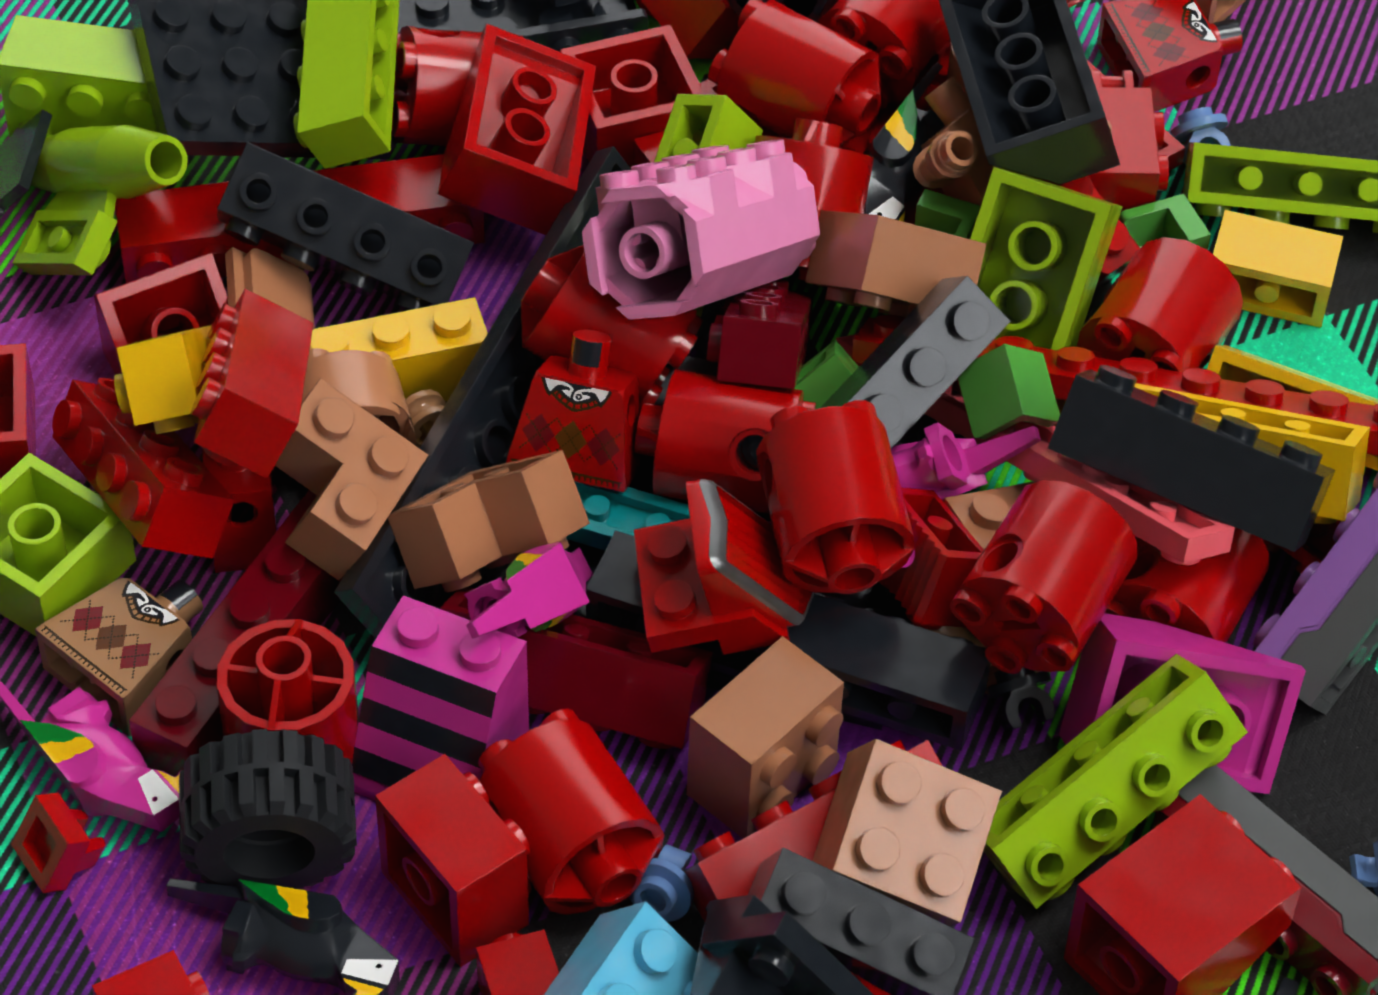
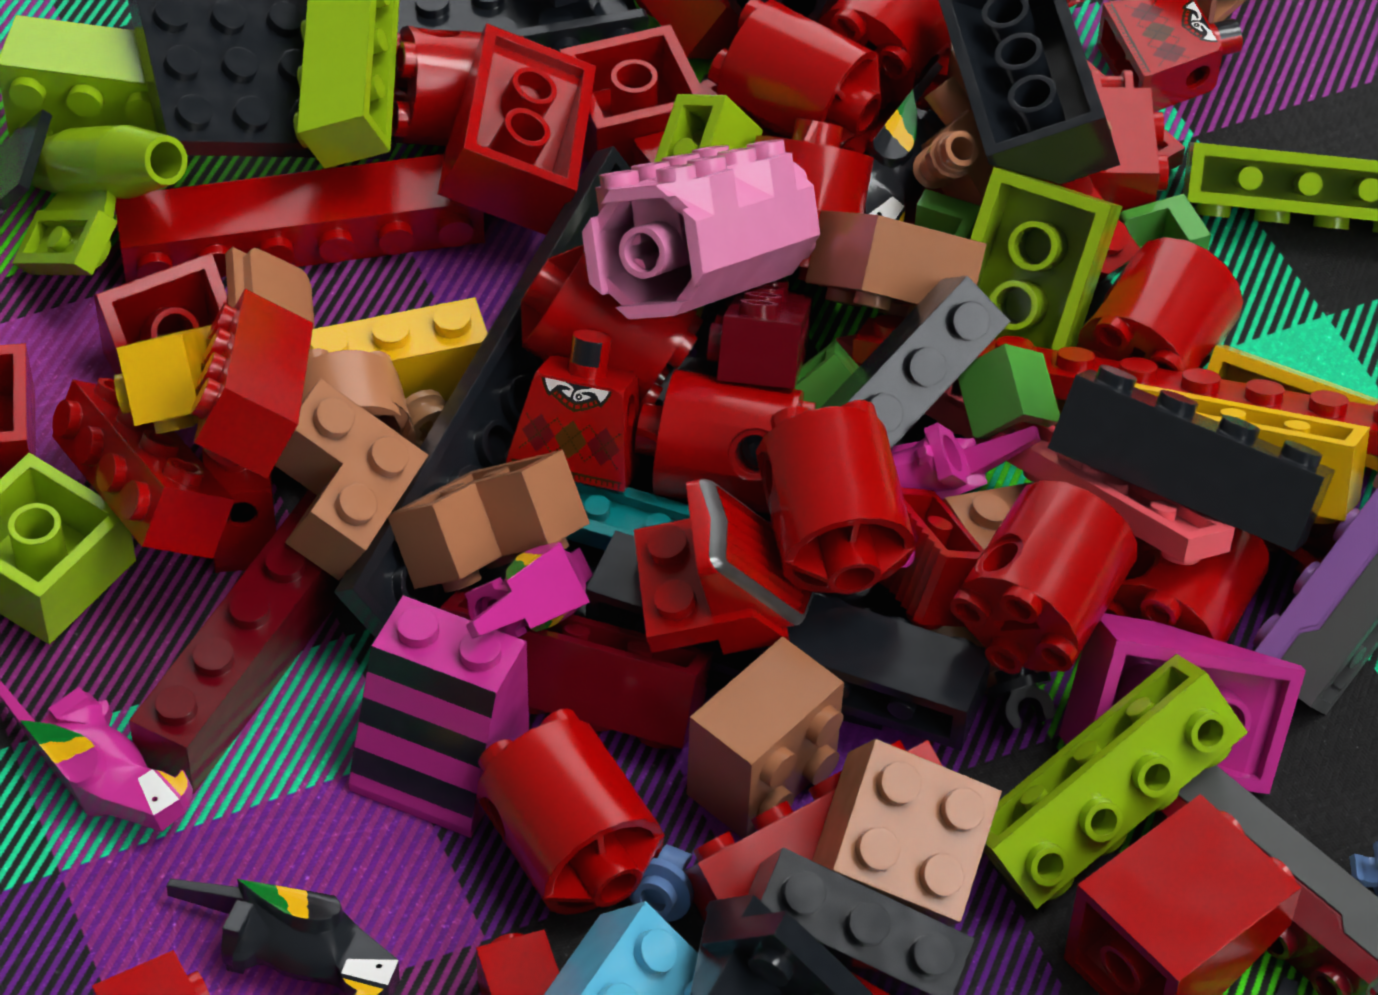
(54, 842): red tile -> none
(119, 642): medium nougat torso -> none
(267, 810): black tyre -> none
(289, 680): red cylinder -> none
(342, 231): black brick -> none
(454, 857): red brick -> none
(1201, 127): medium blue plate -> none
(1279, 266): yellow brick -> none

